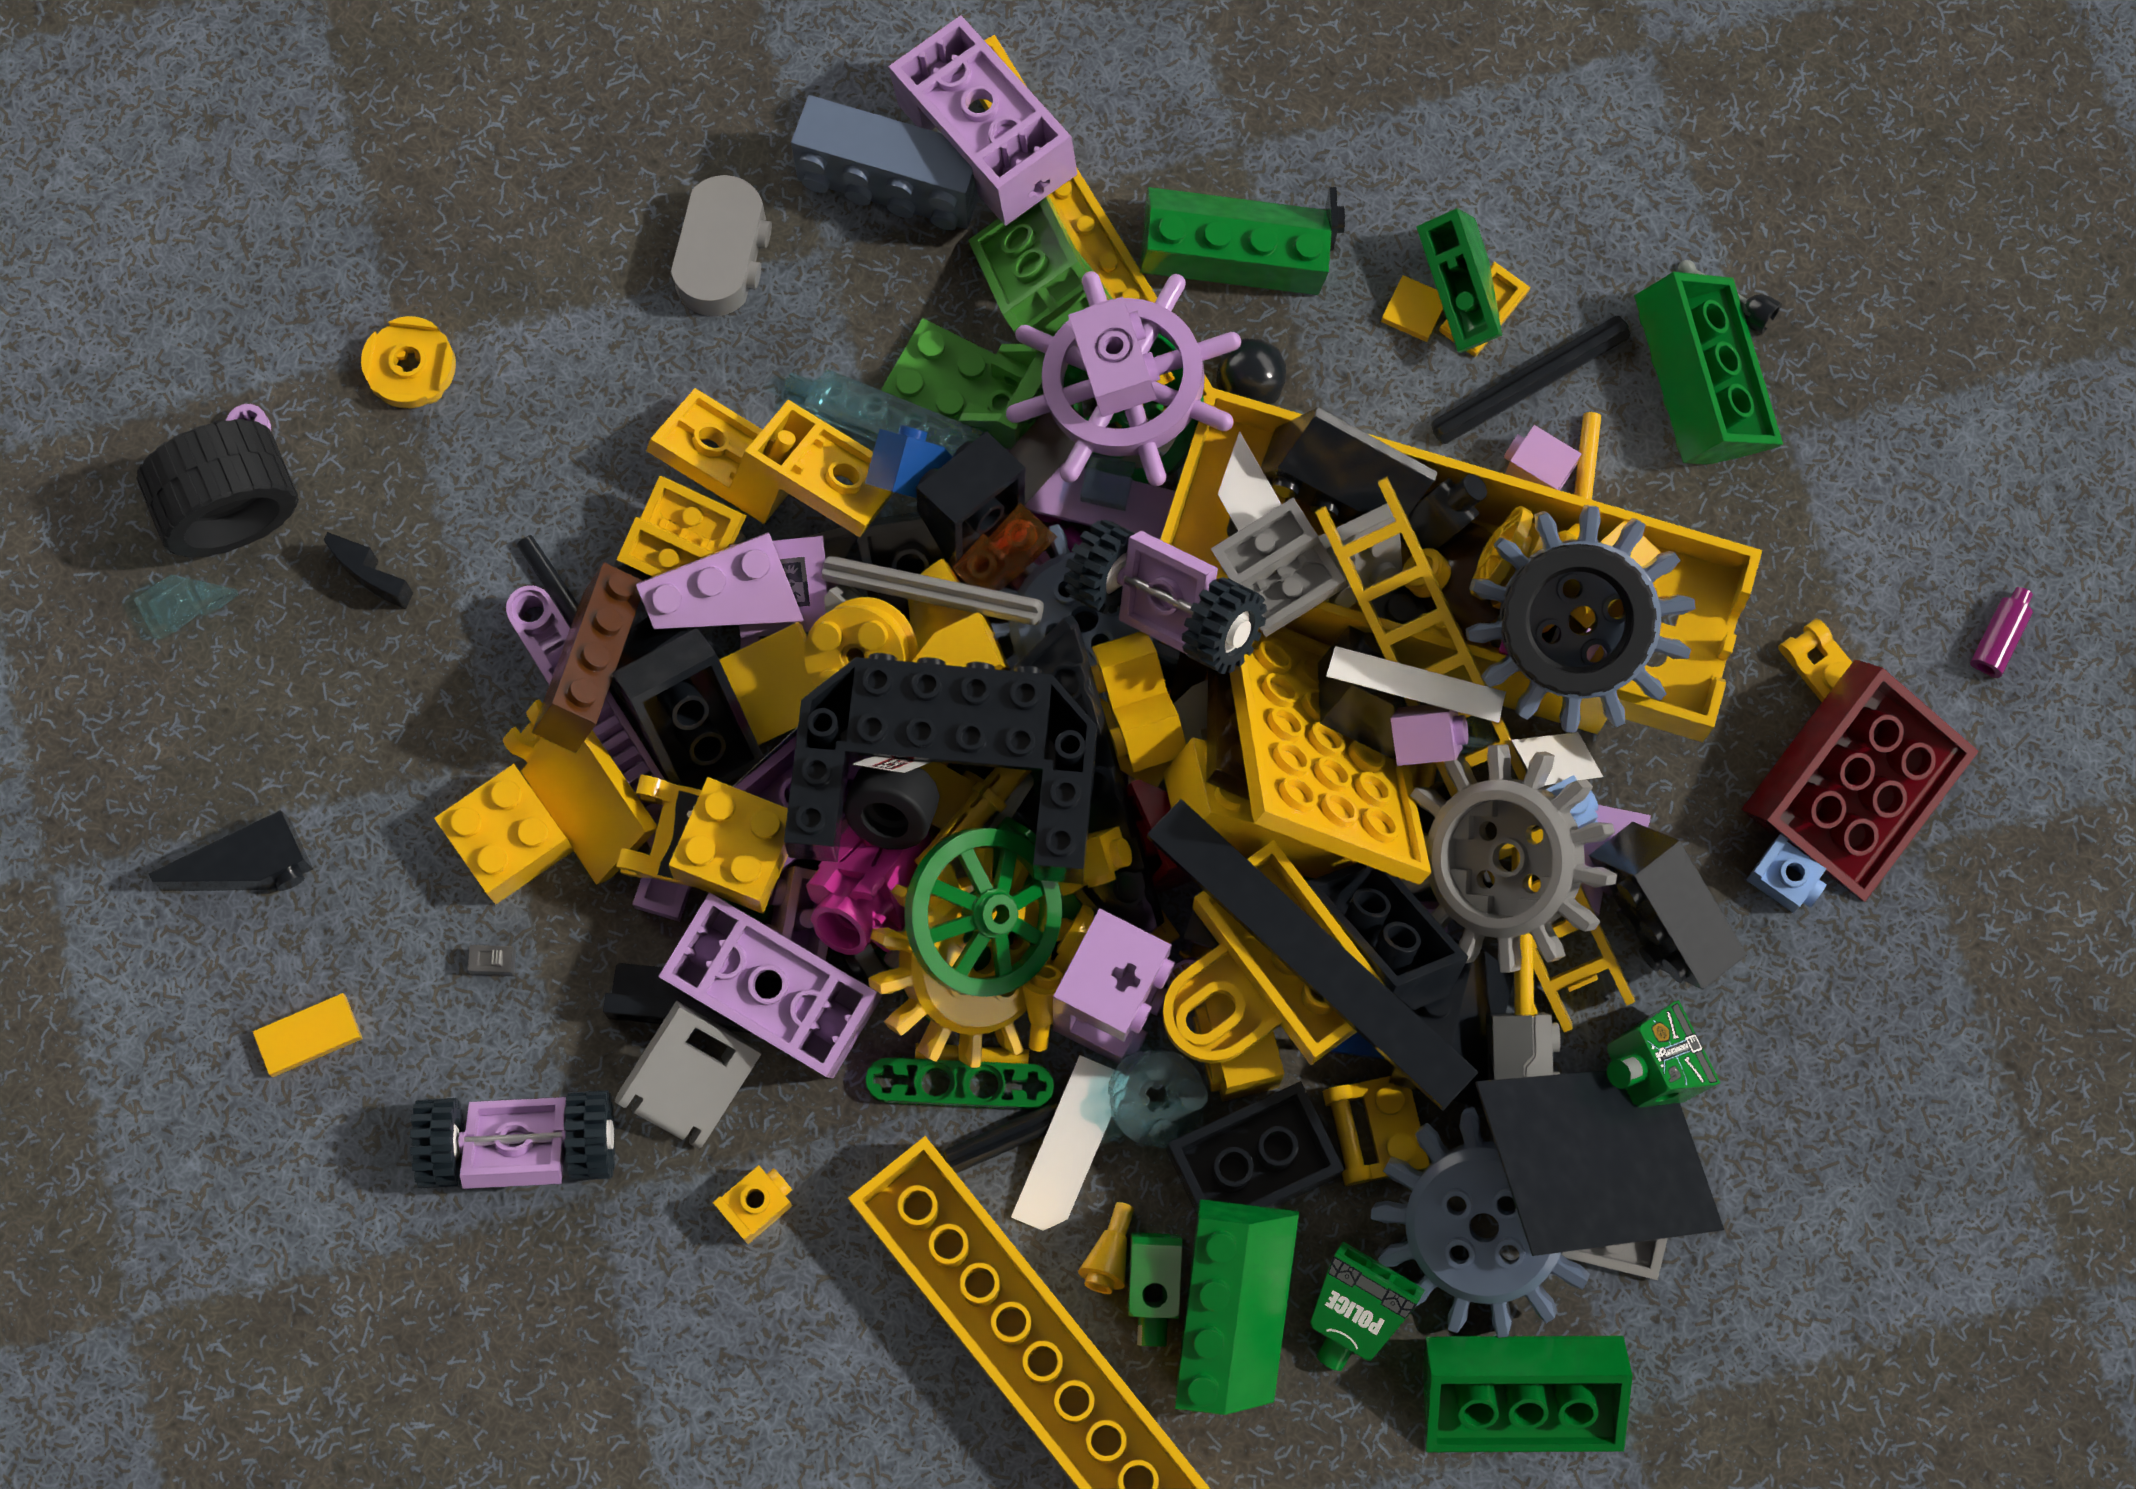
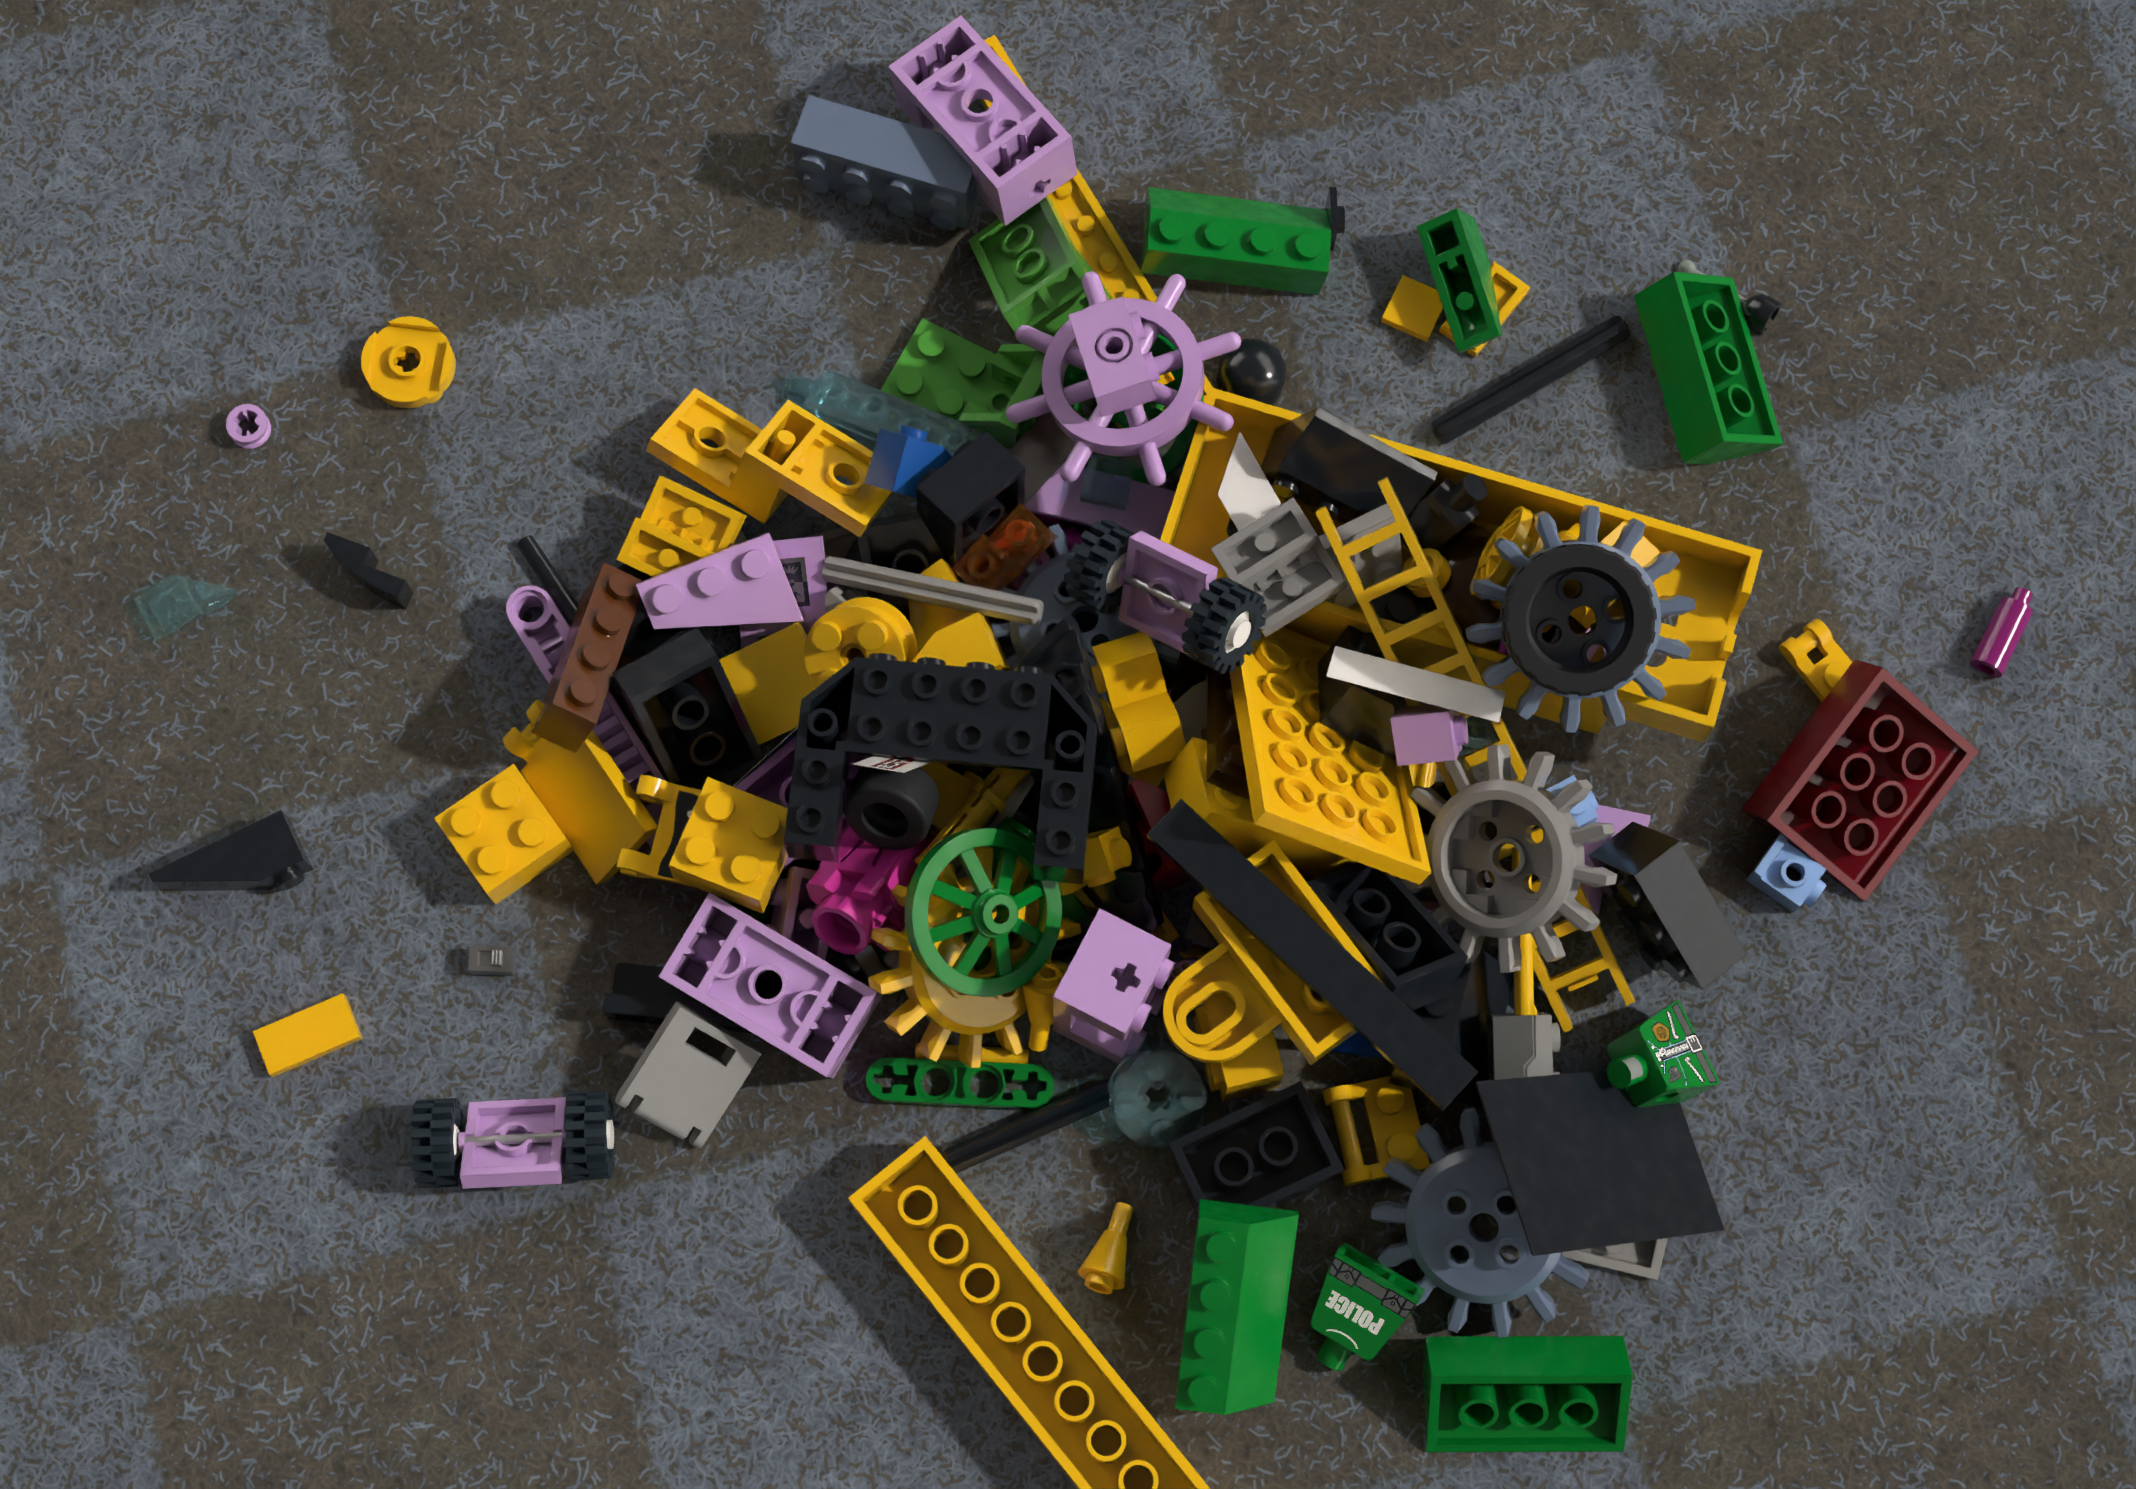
(217, 488): black tyre -> none
(661, 898): lavender plate -> none
(720, 246): light grey brick -> none
(753, 1221): yellow brick -> none
(1067, 1147): white sticker -> none
(1073, 937): yellow bar -> none
(1154, 1260): green torso -> none
(1541, 459): lavender brick -> none
(1569, 760): white sticker -> none
(1588, 449): yellow piece -> none

